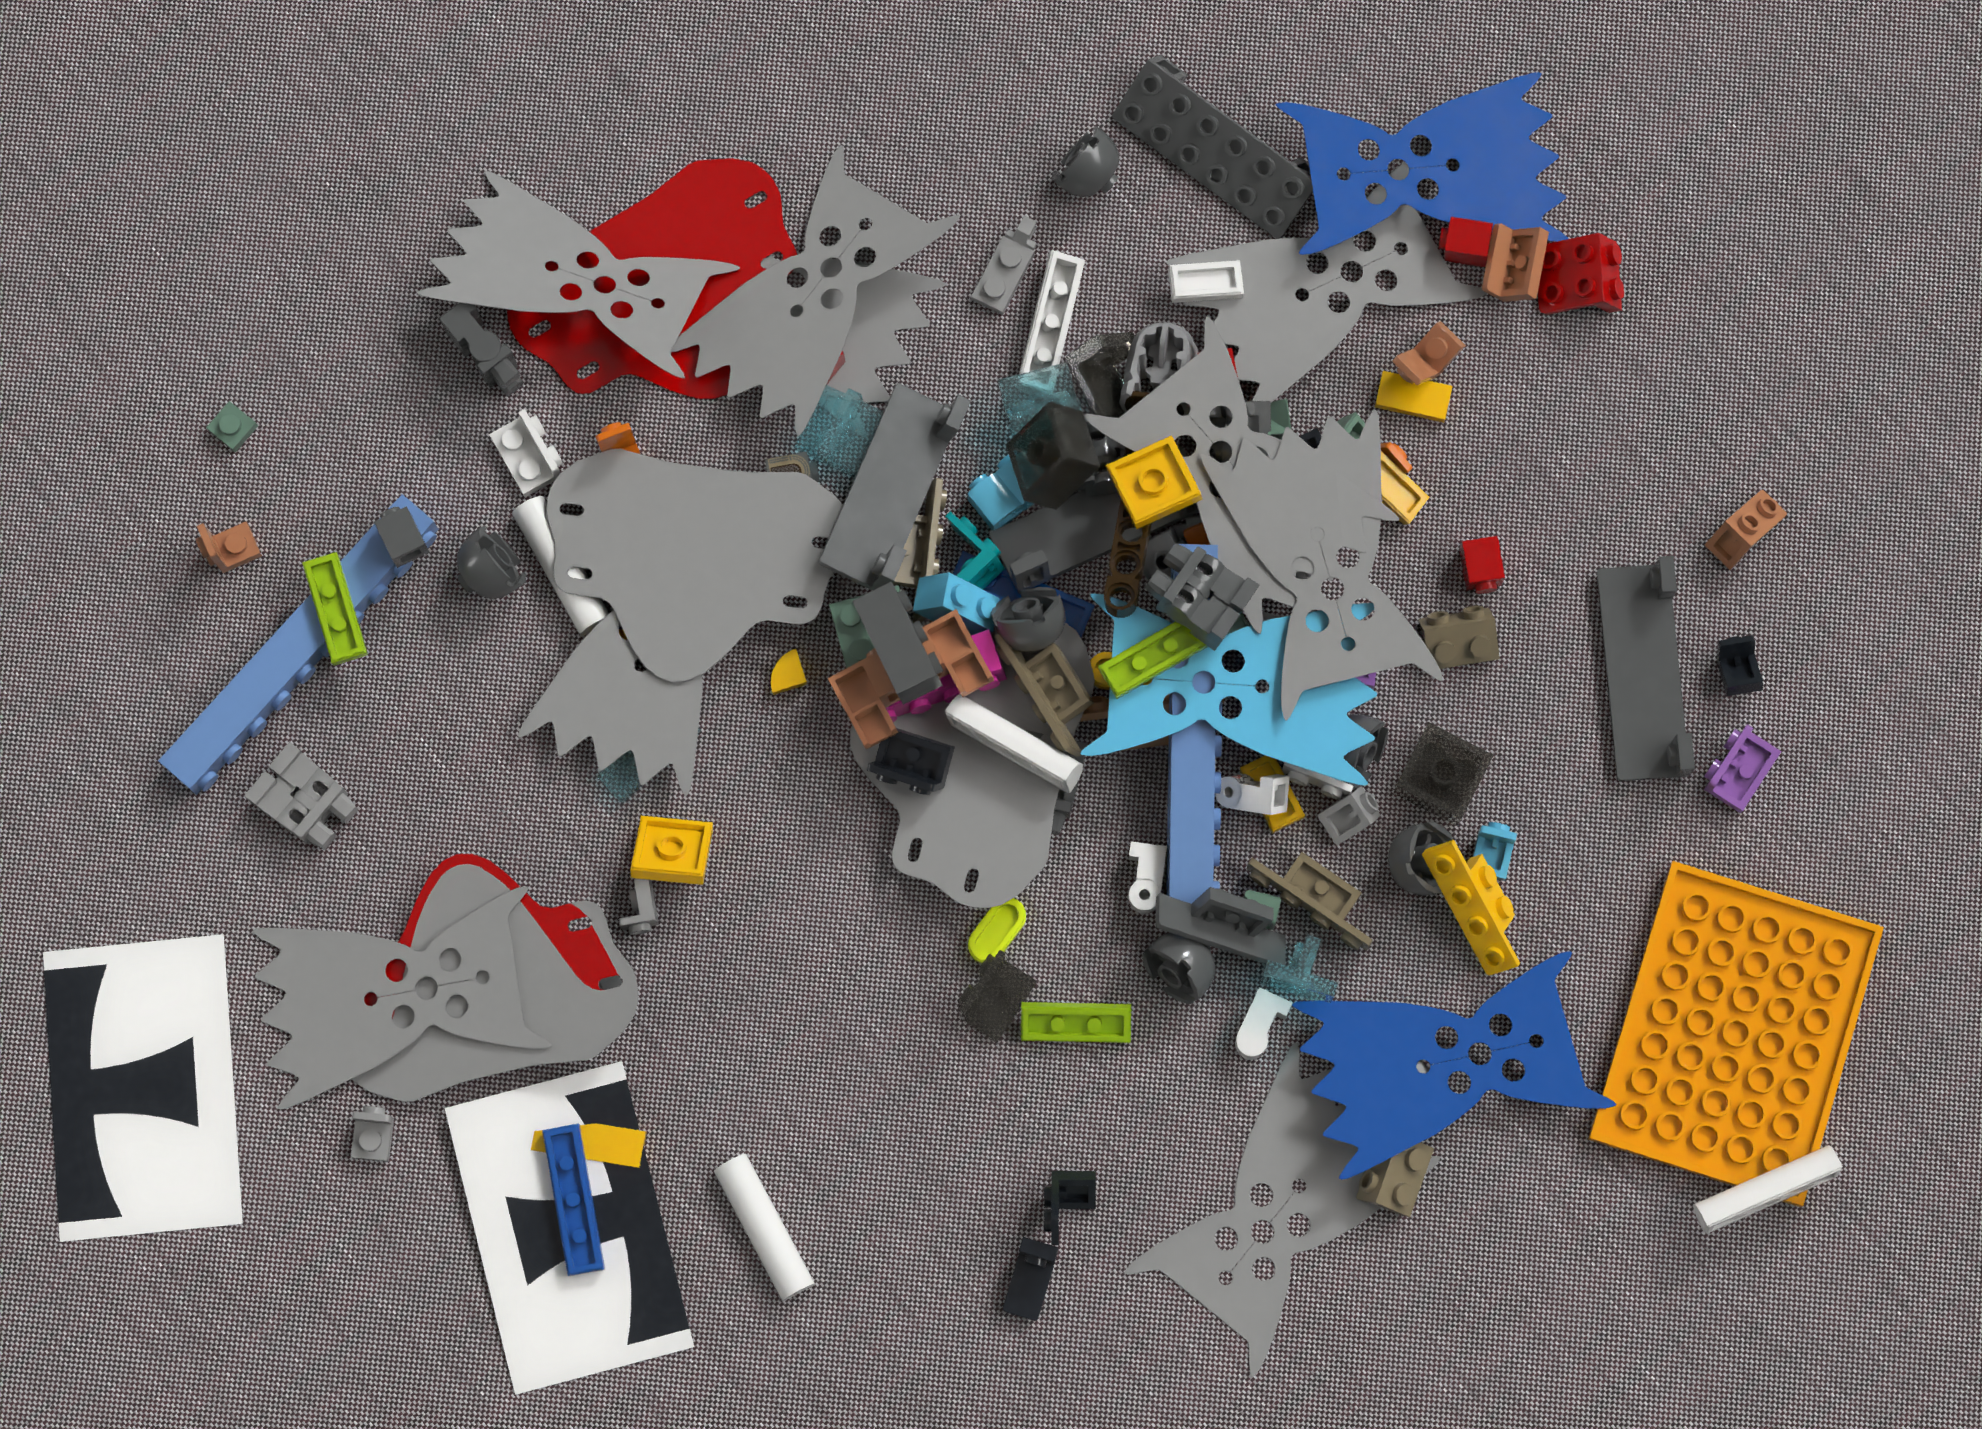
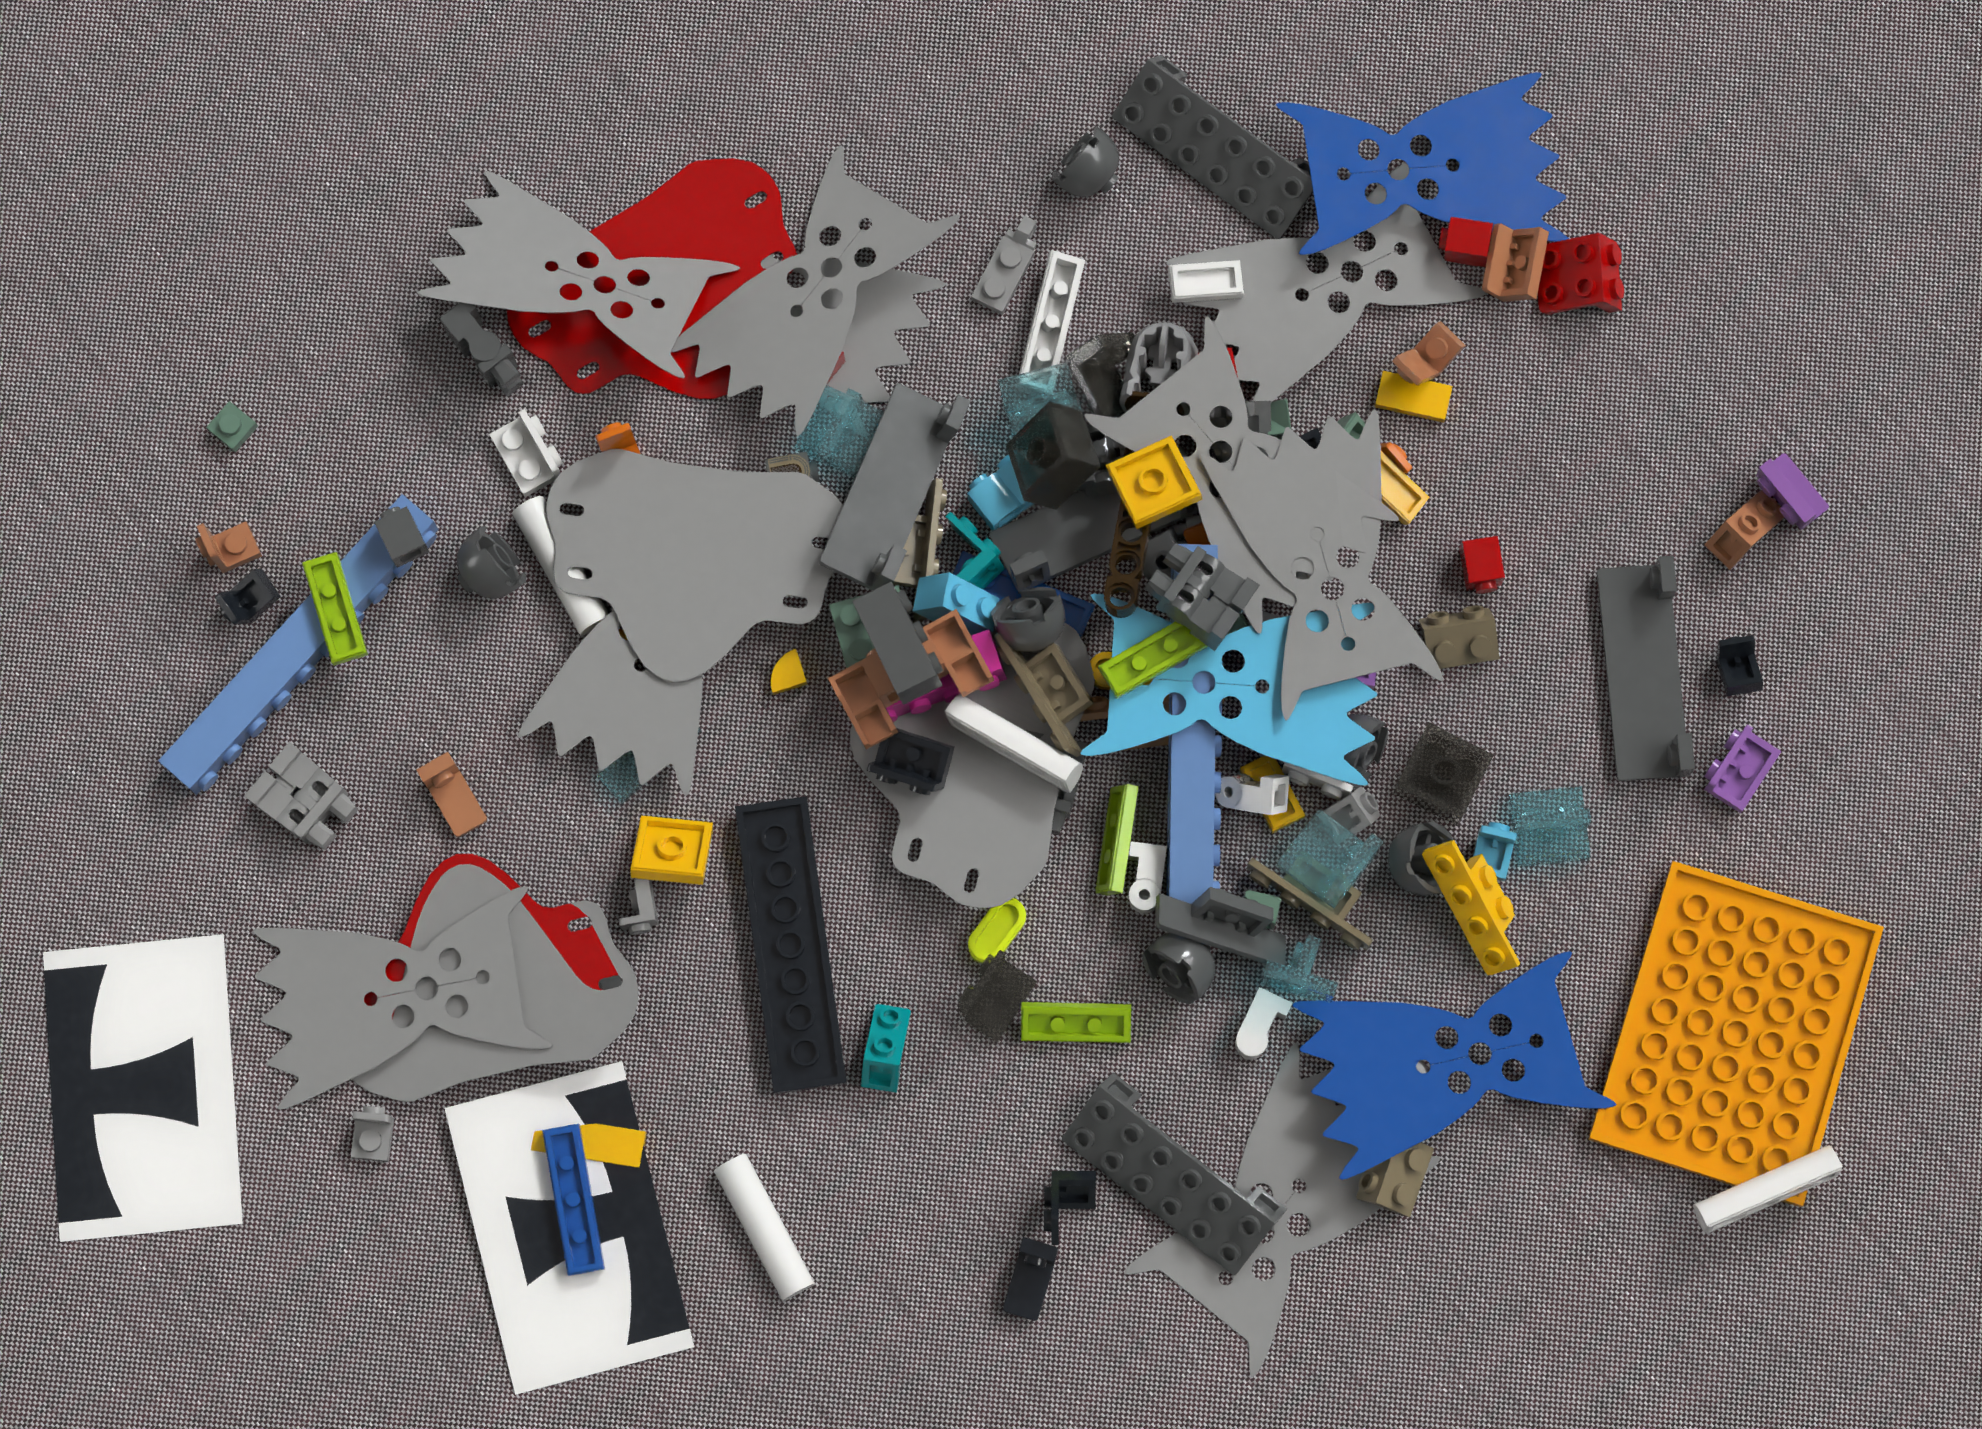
(248, 598): none -> black bracket
(452, 794): none -> nougat bracket
(790, 945): none -> black plate
(885, 1048): none -> teal bracket
(1116, 839): none -> lime tile
(1170, 1177): none -> dark grey bracket
(1328, 858): none -> clear light blue bracket
(1550, 826): none -> clear light blue bracket
(1792, 490): none -> medium lavender bracket

